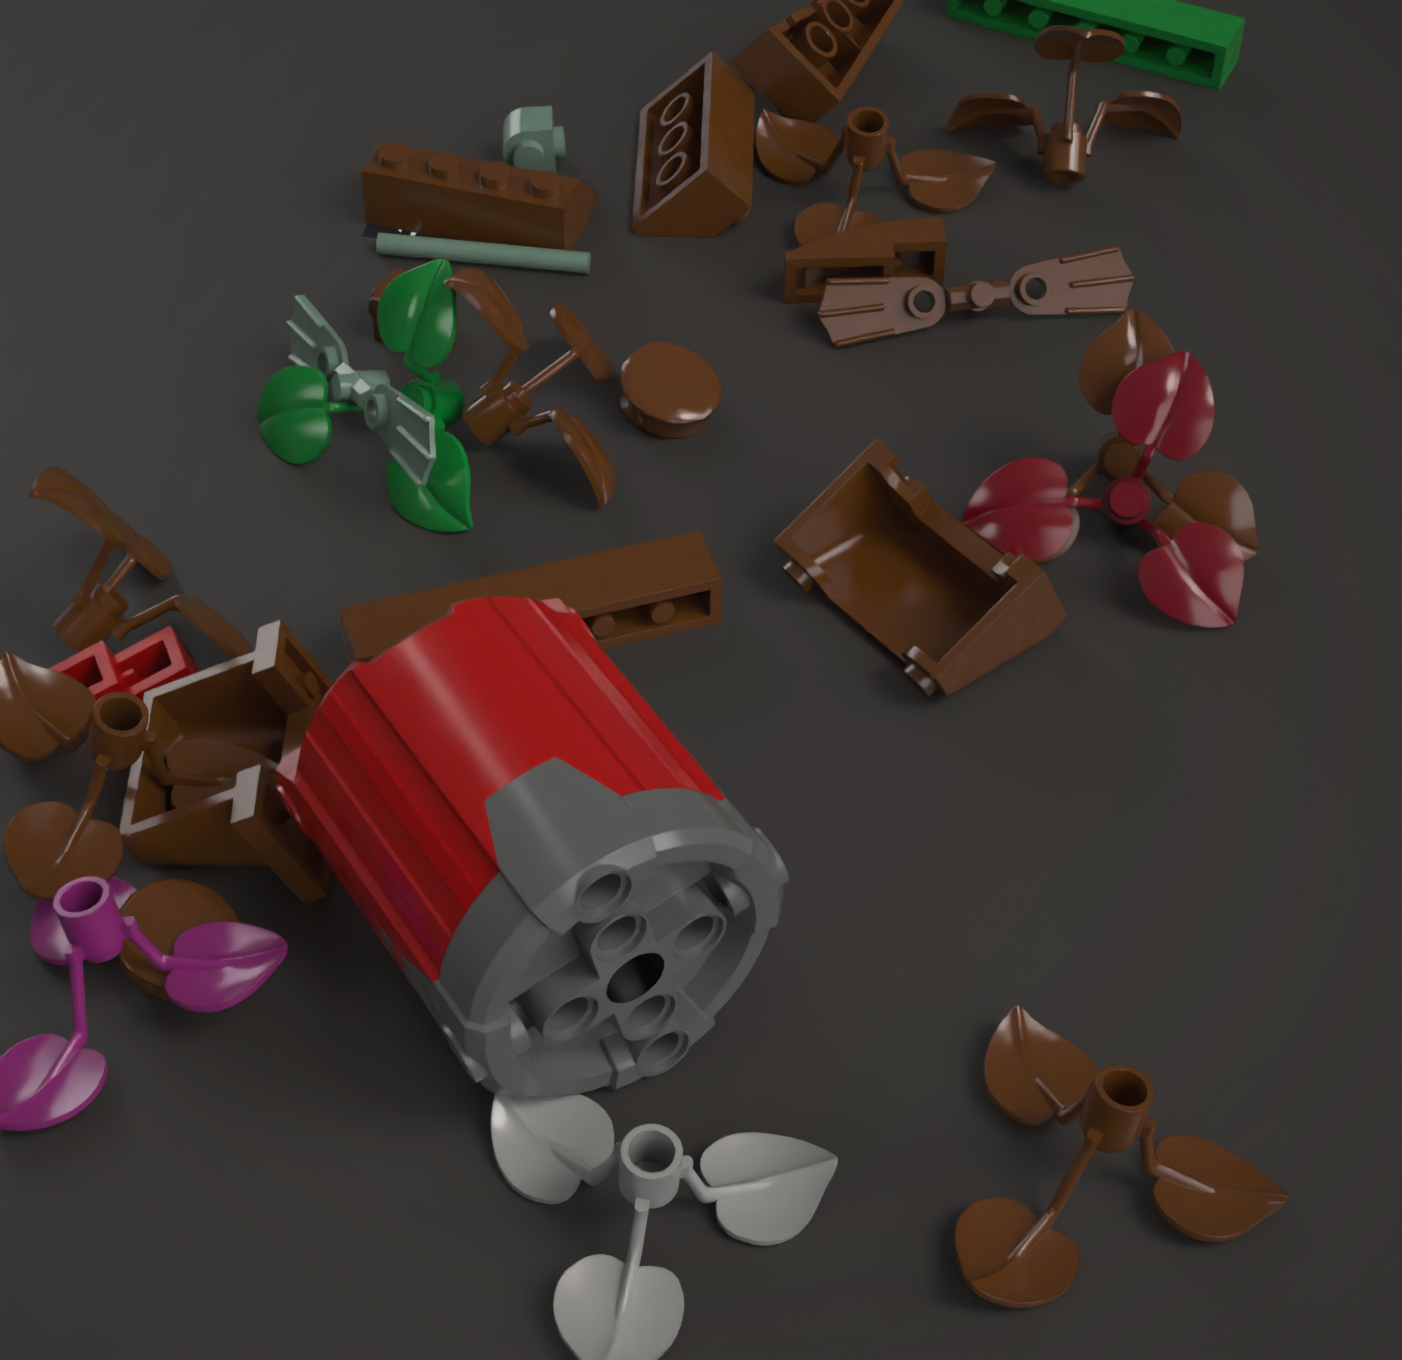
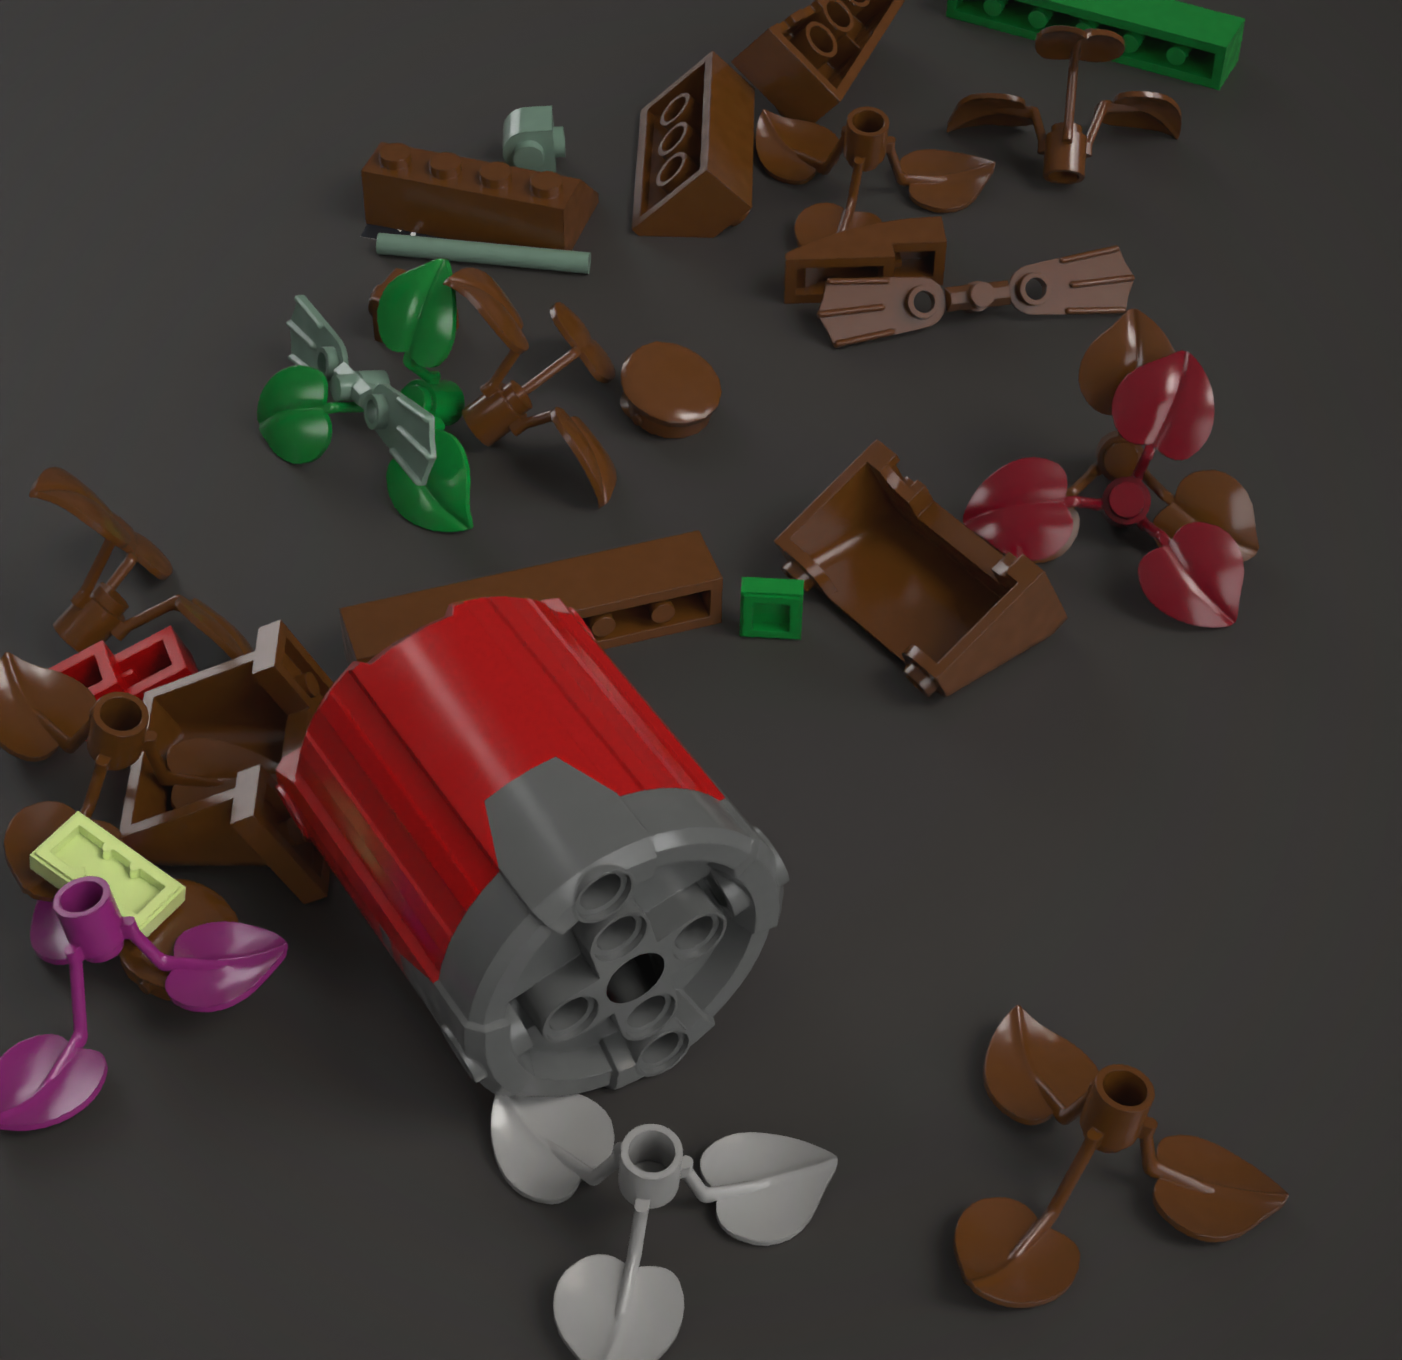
(86, 849): none -> yellowish green plate
(771, 608): none -> green tile

